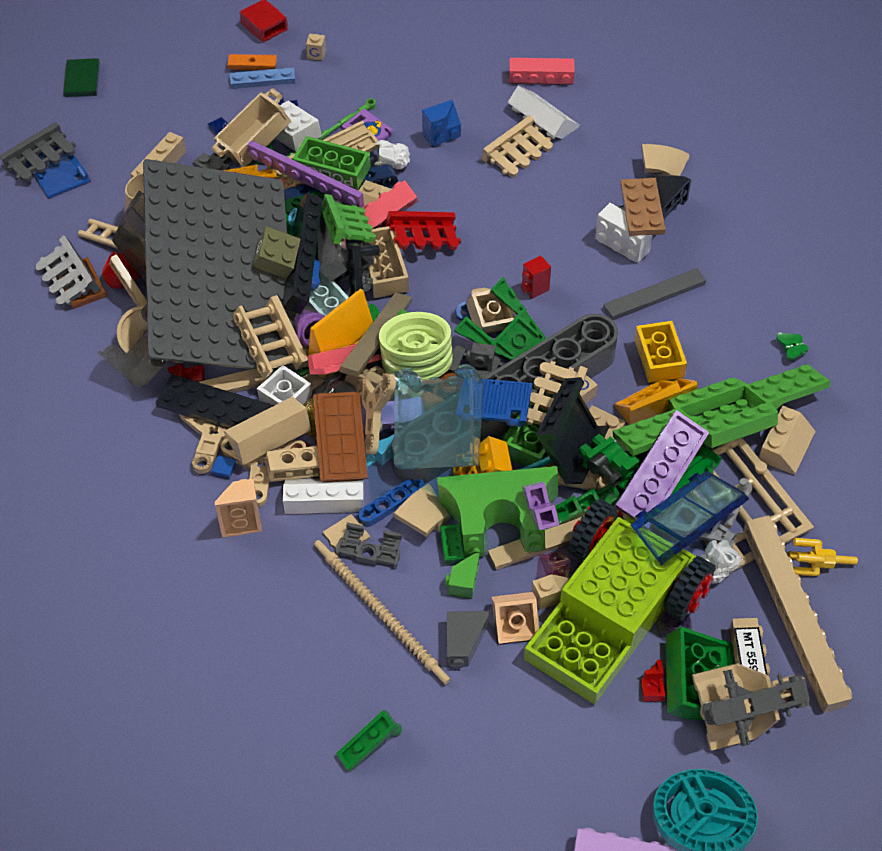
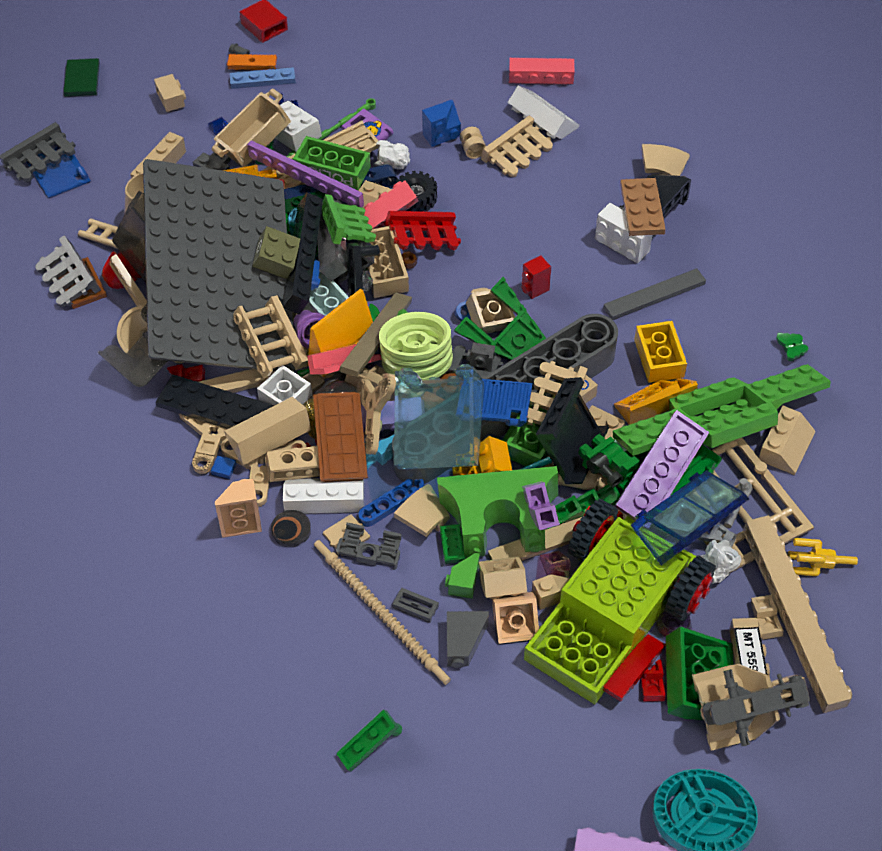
(169, 92): none -> tan brick
(235, 49): none -> dark grey pin
(291, 528): none -> tile
(316, 47): tan brick -> none
(409, 259): none -> reddish brown tile
(414, 608): none -> dark grey tile
(424, 186): none -> black bush
(472, 142): none -> tan wheel
(502, 577): none -> tan brick
(634, 667): none -> red slope
(766, 613): none -> tan slope

